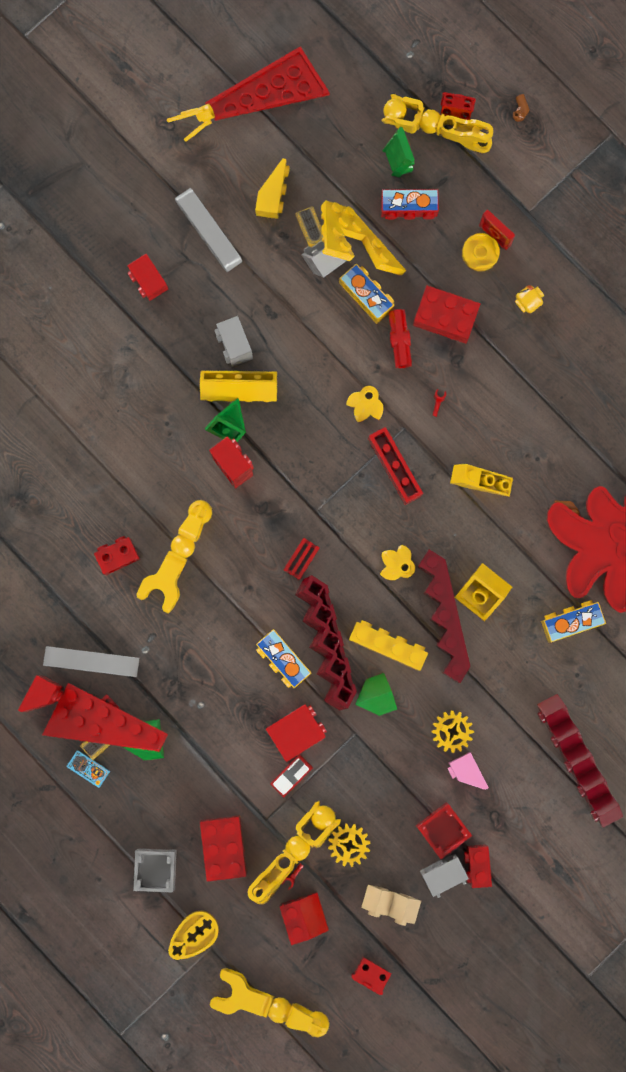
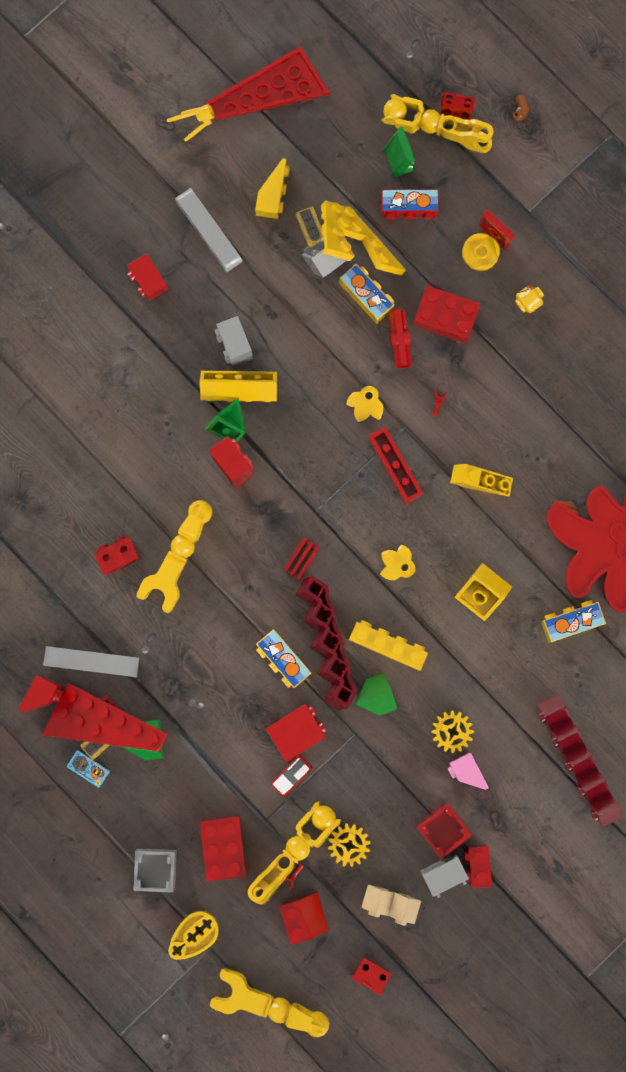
(446, 616): dark red brick -> none

